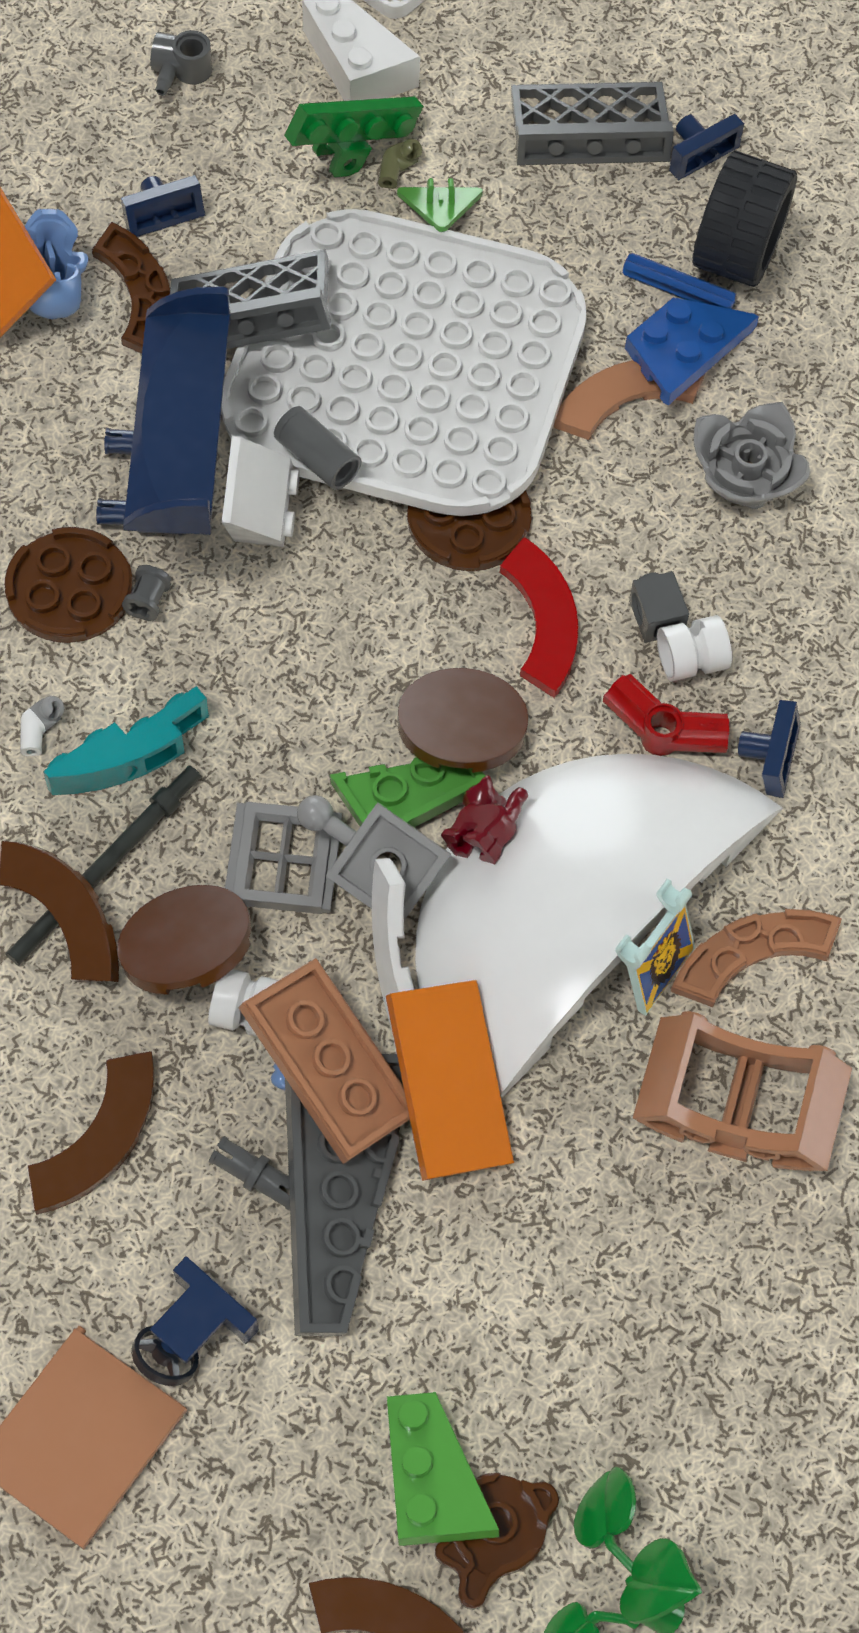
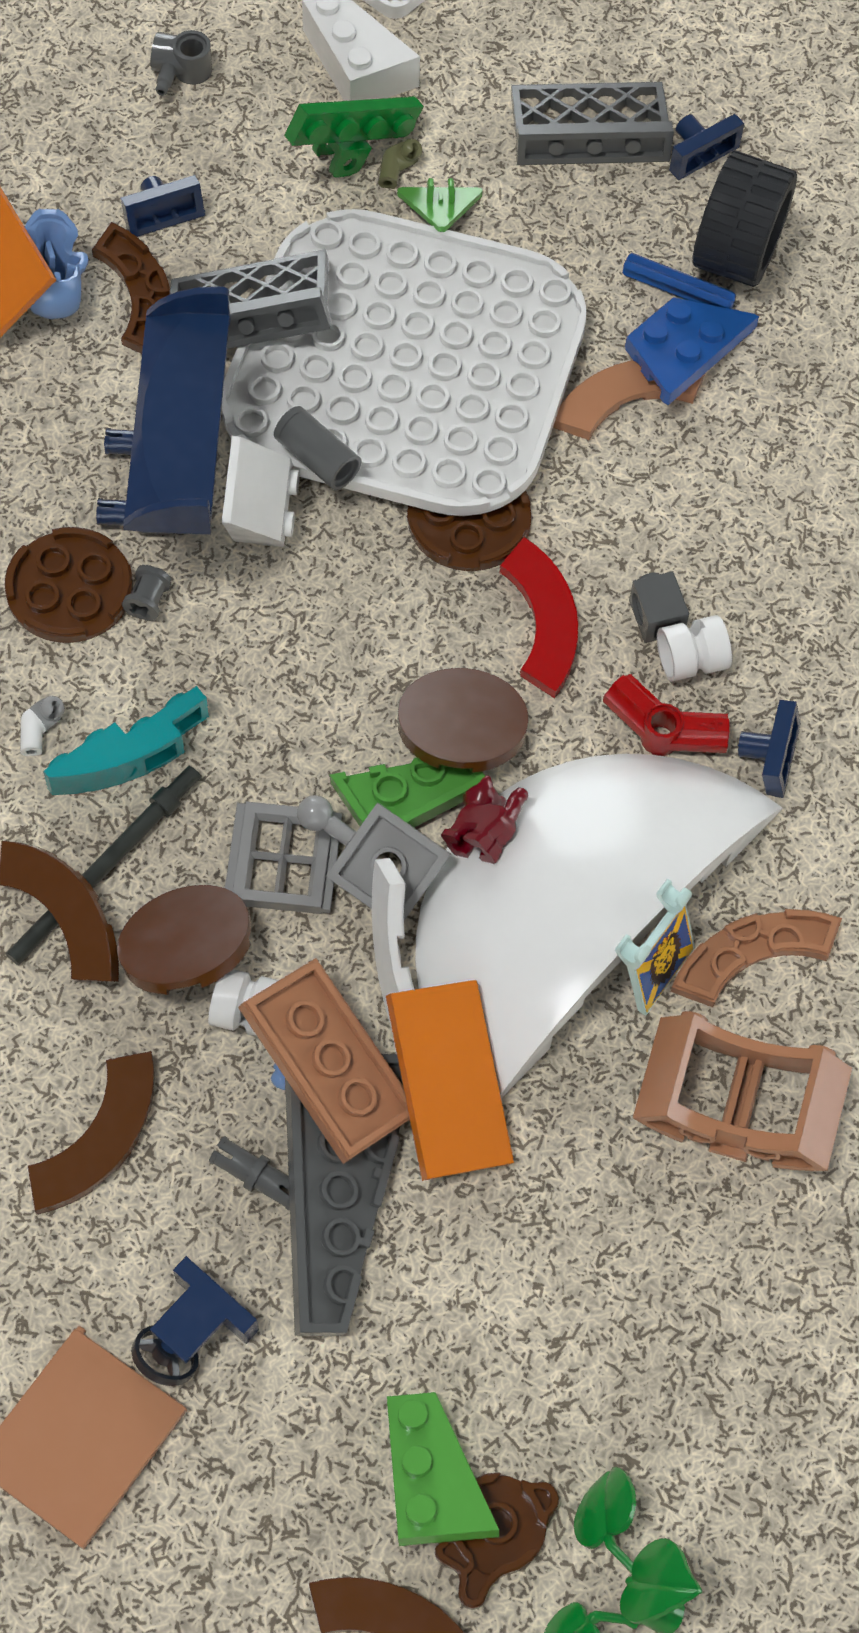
(761, 437): light grey brick -> none

